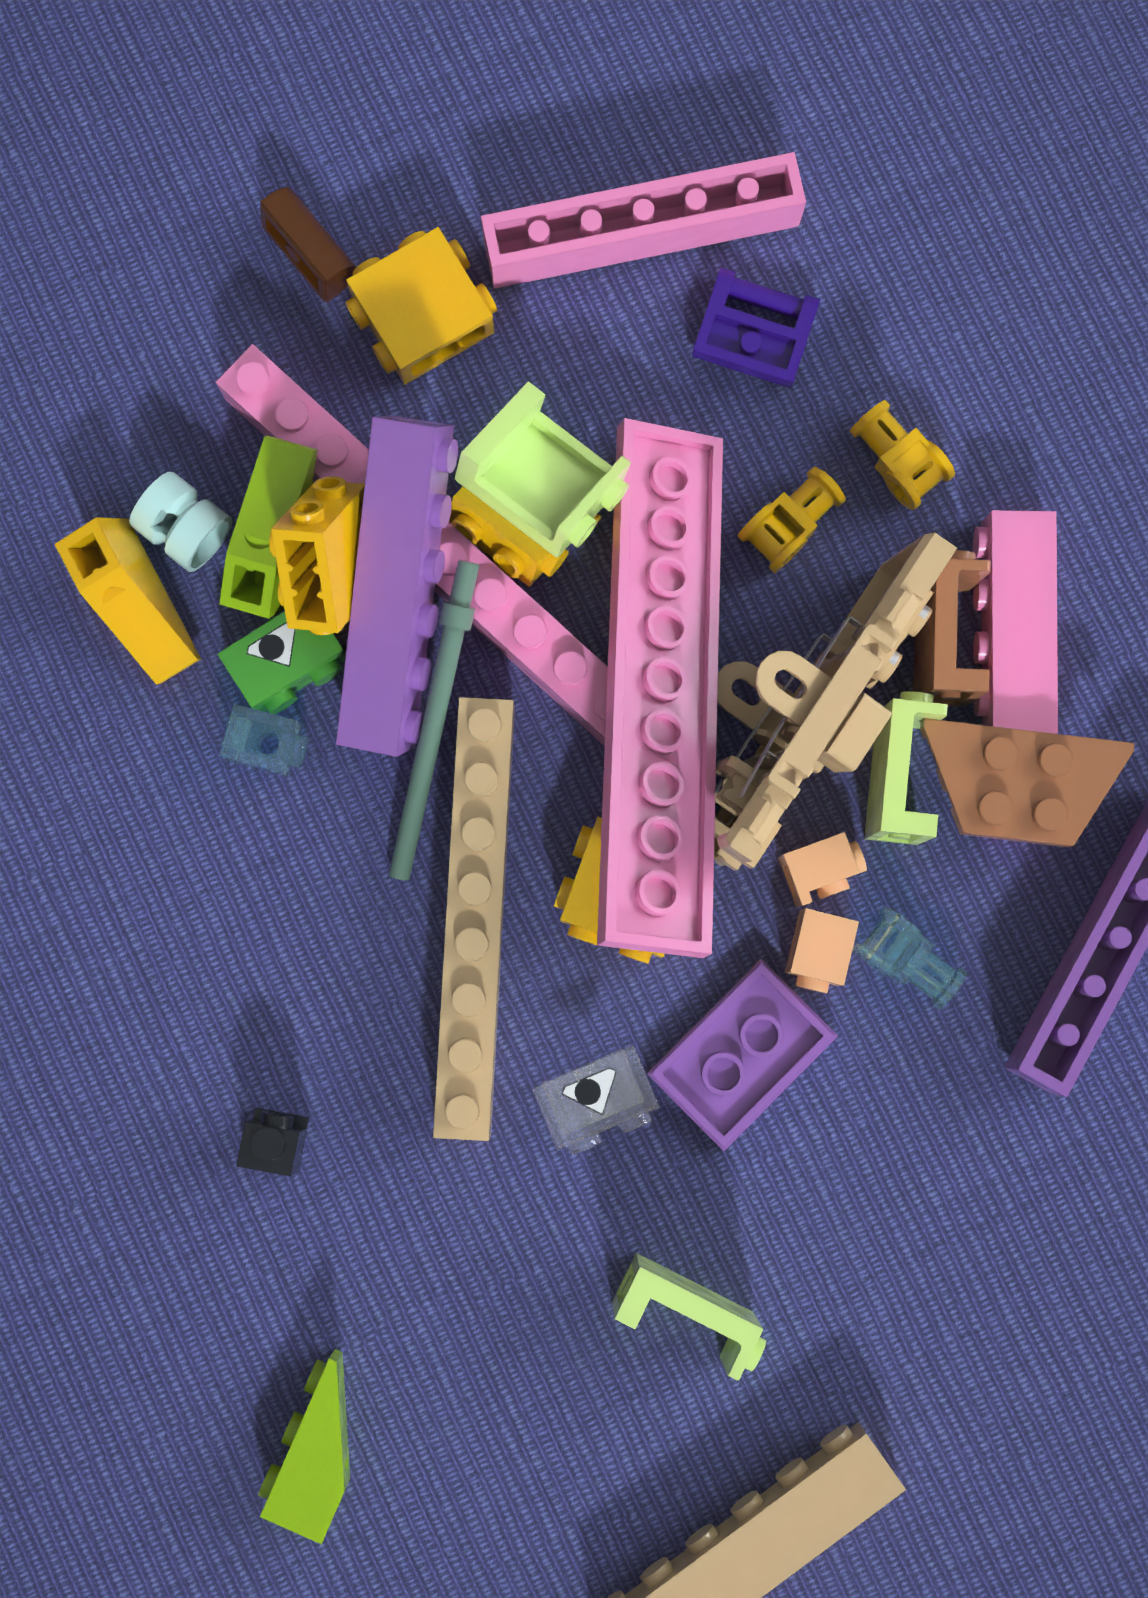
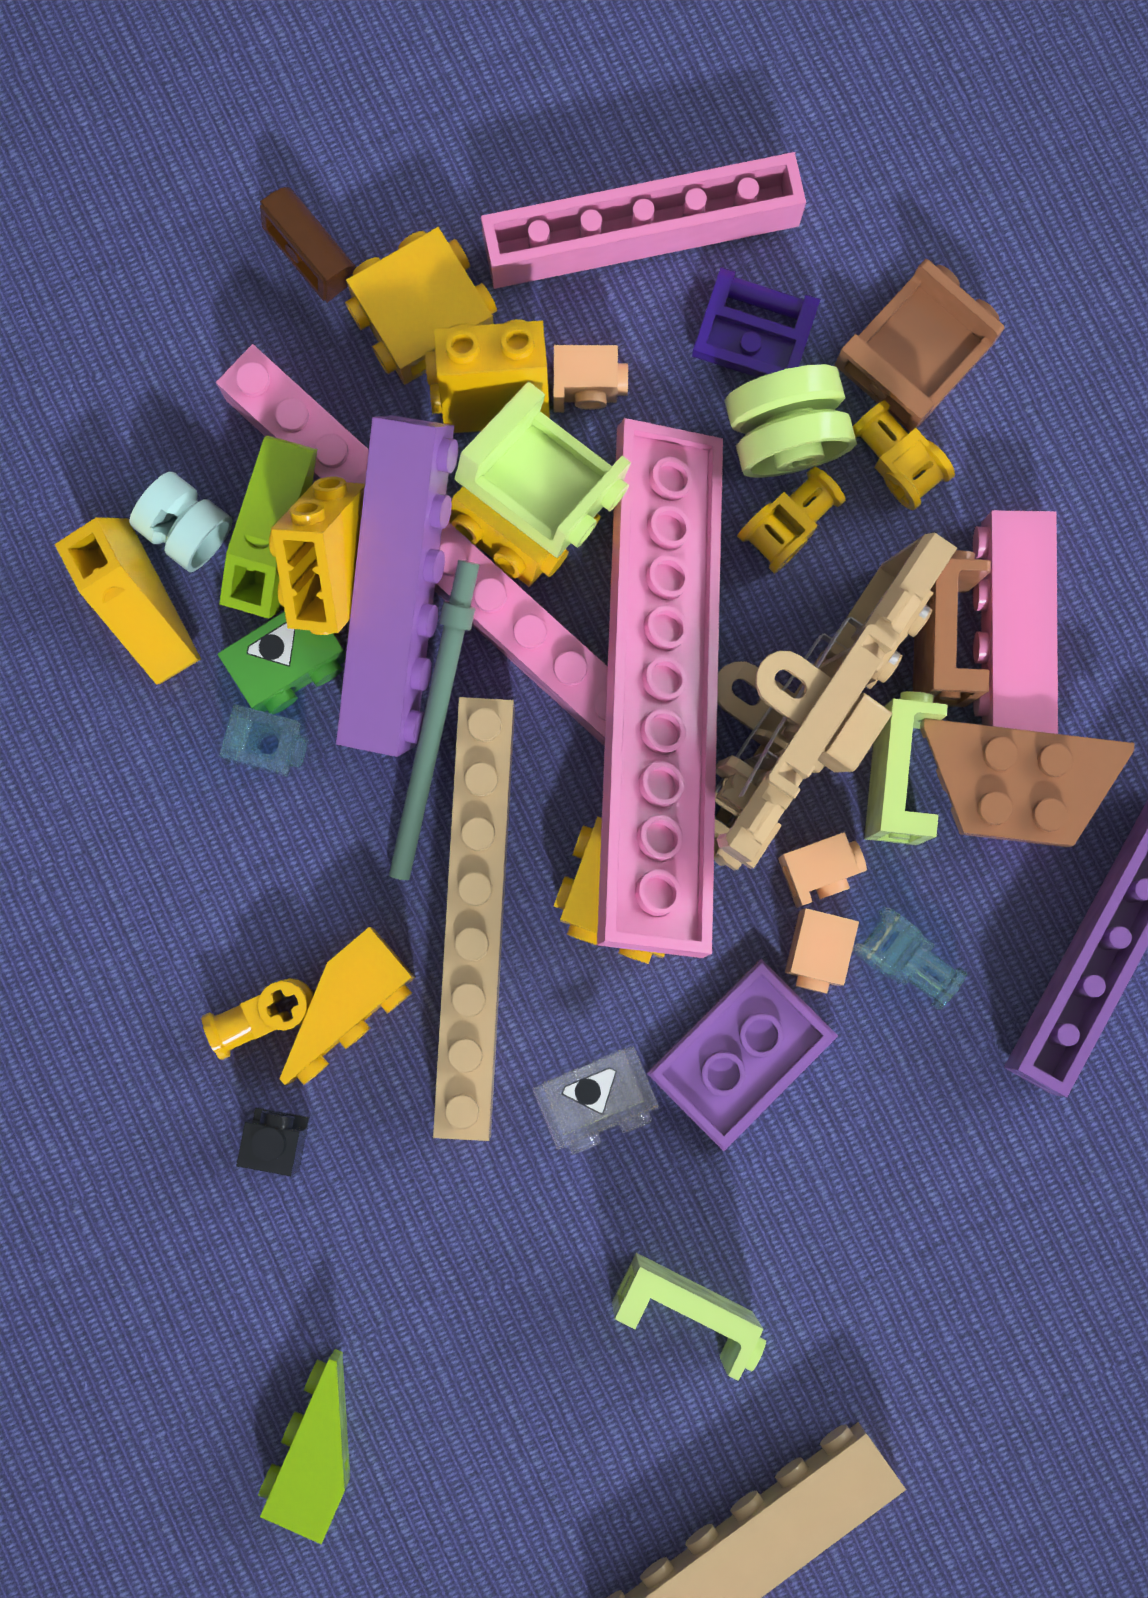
(256, 1017): none -> yellow connector
(349, 992): none -> yellow slope
(483, 369): none -> yellow brick
(588, 376): none -> light nougat brick
(790, 421): none -> yellowish green wheel
(920, 344): none -> nougat panel

